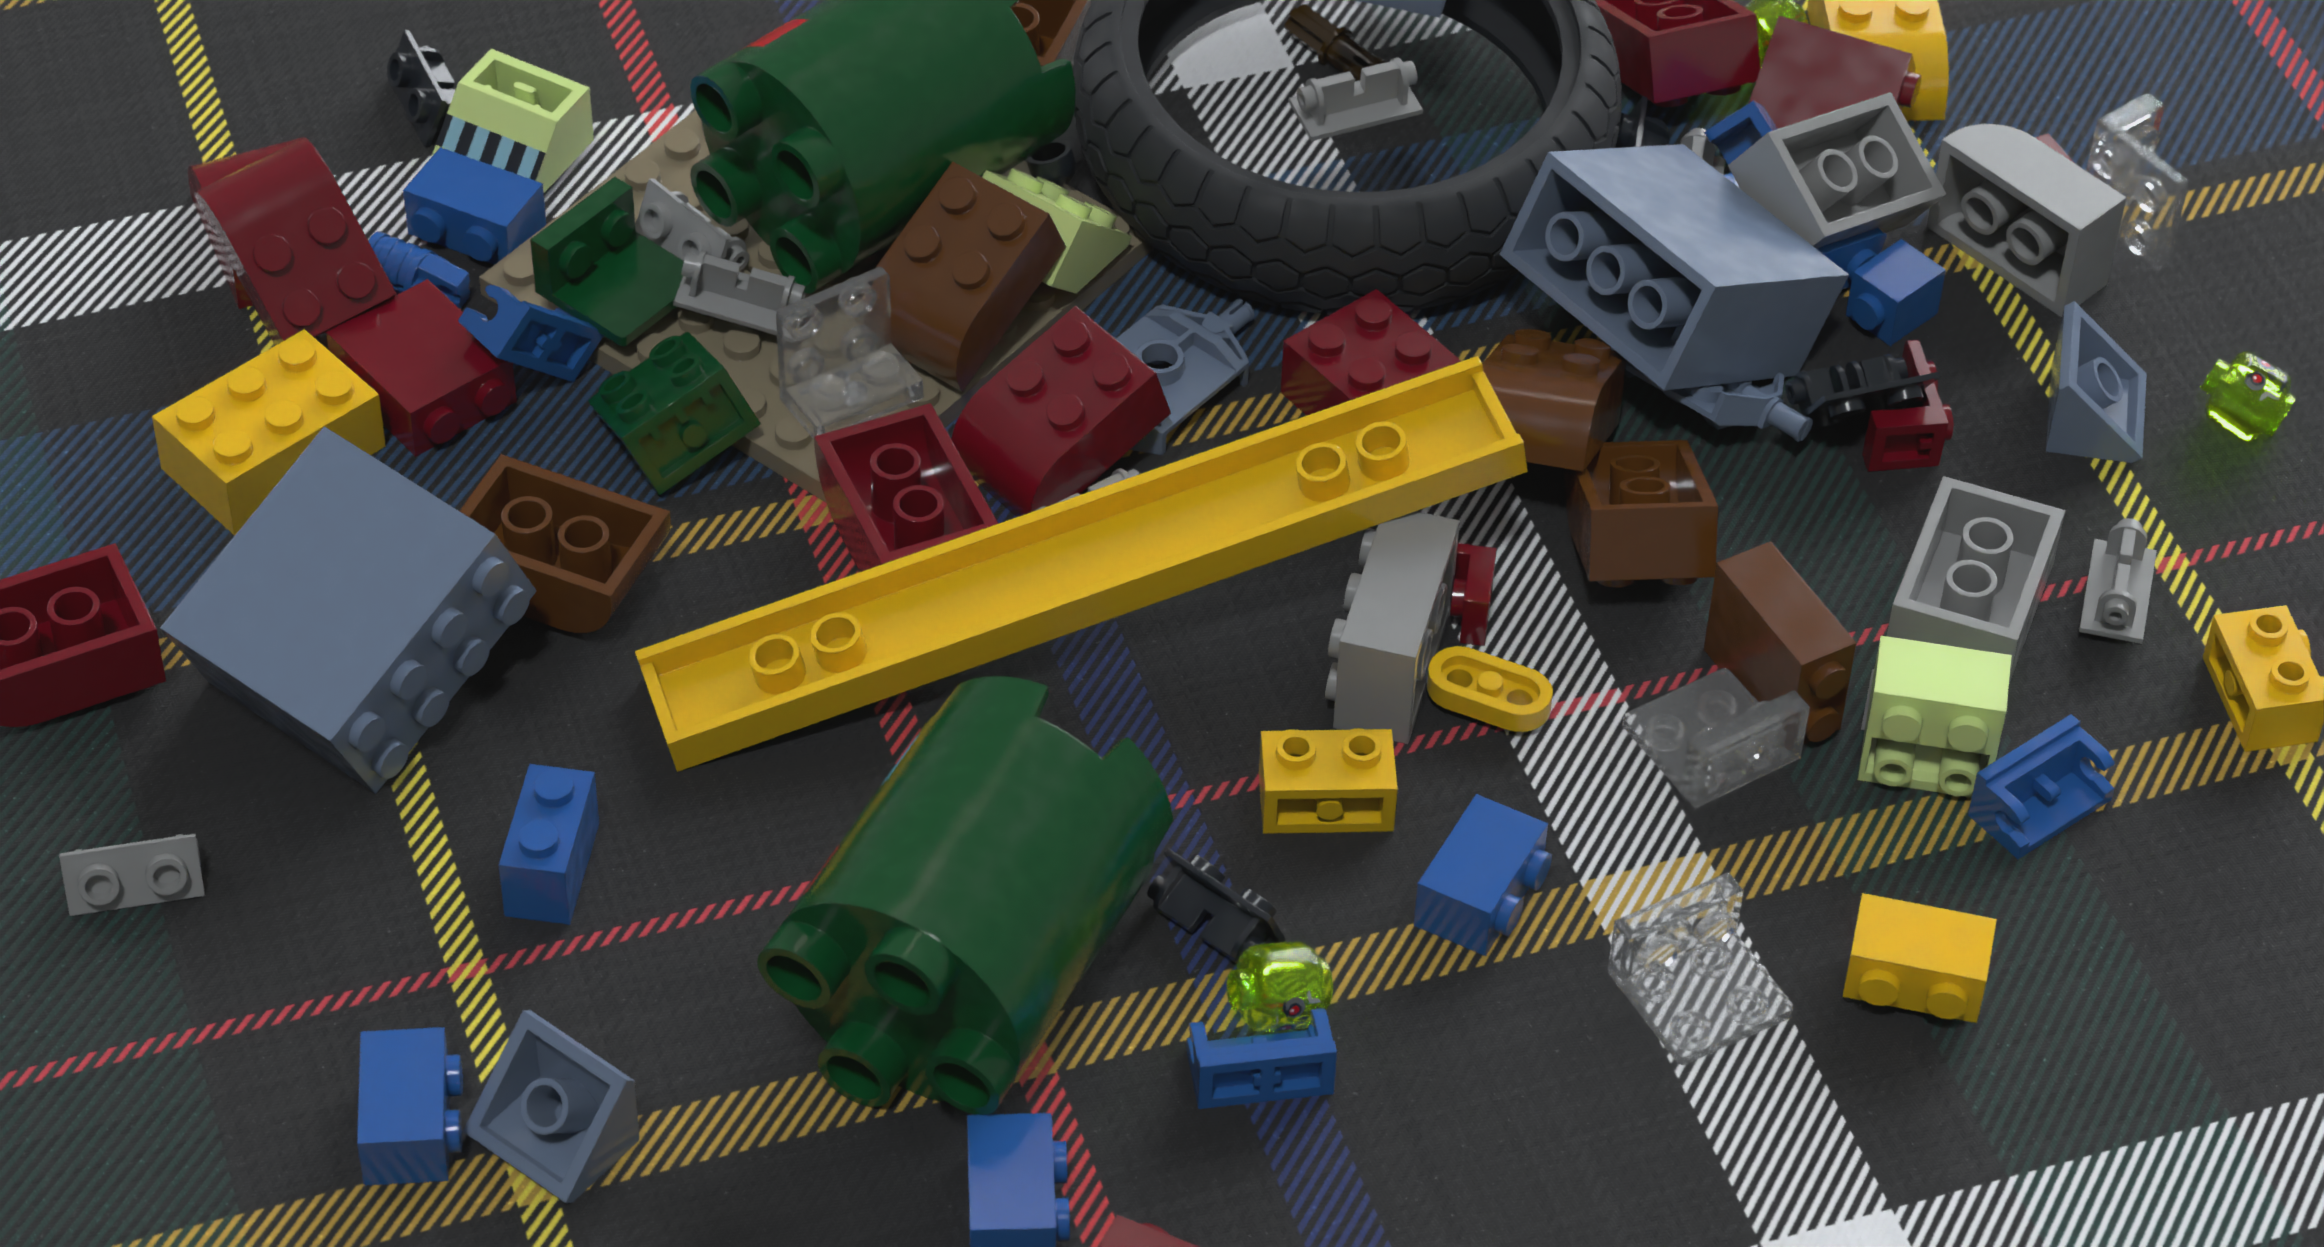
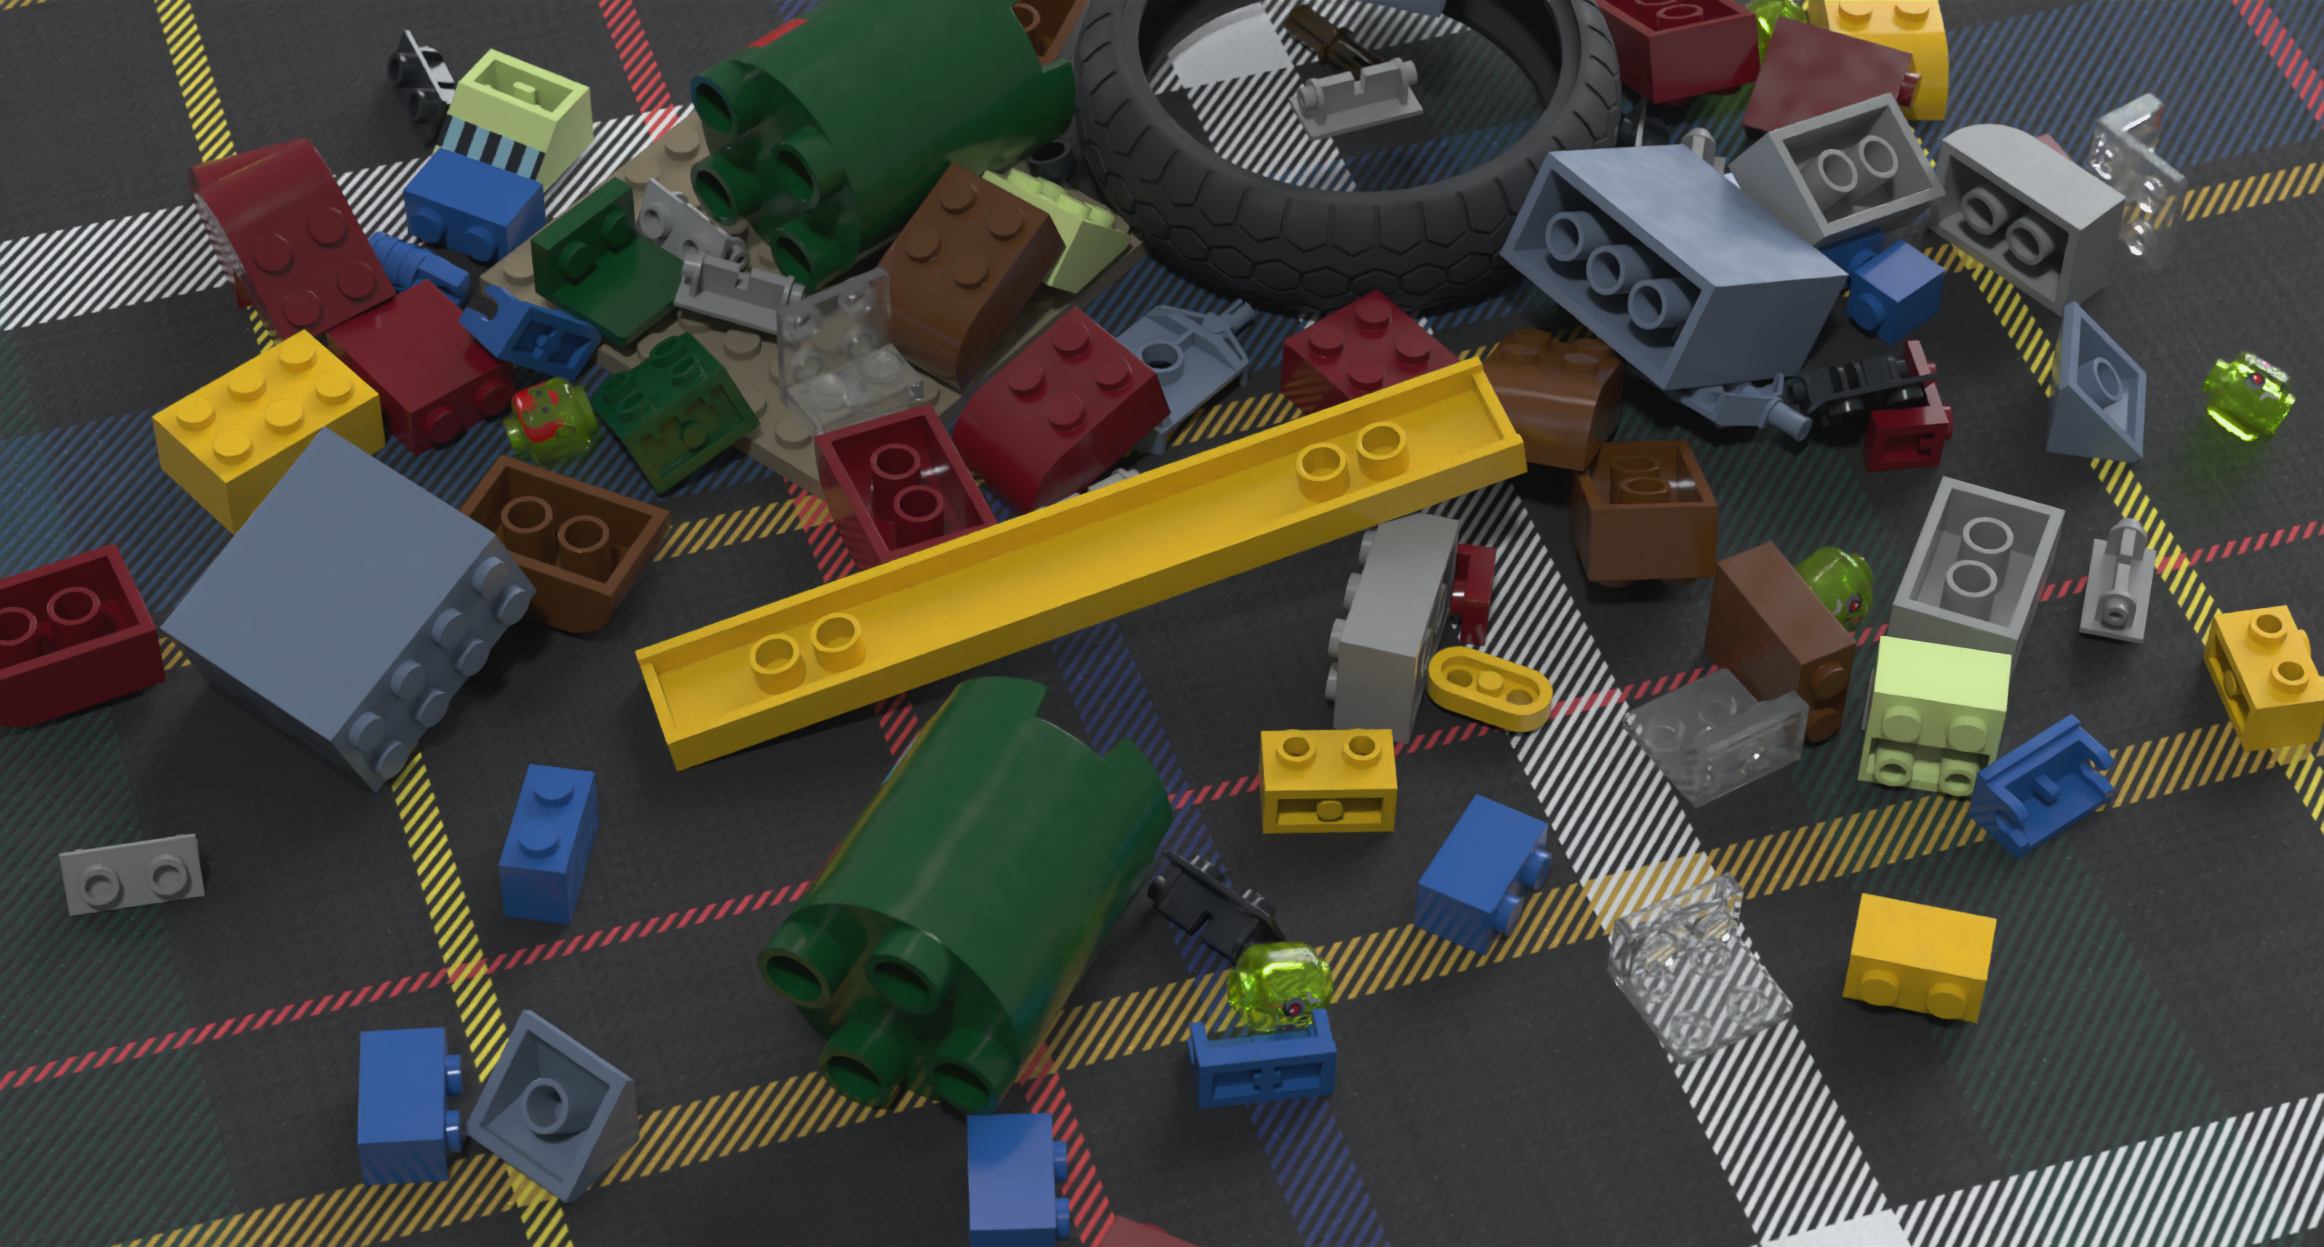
(551, 421): none -> clear neon green head
(1740, 130): blue panel -> none
(1839, 582): none -> clear neon green head

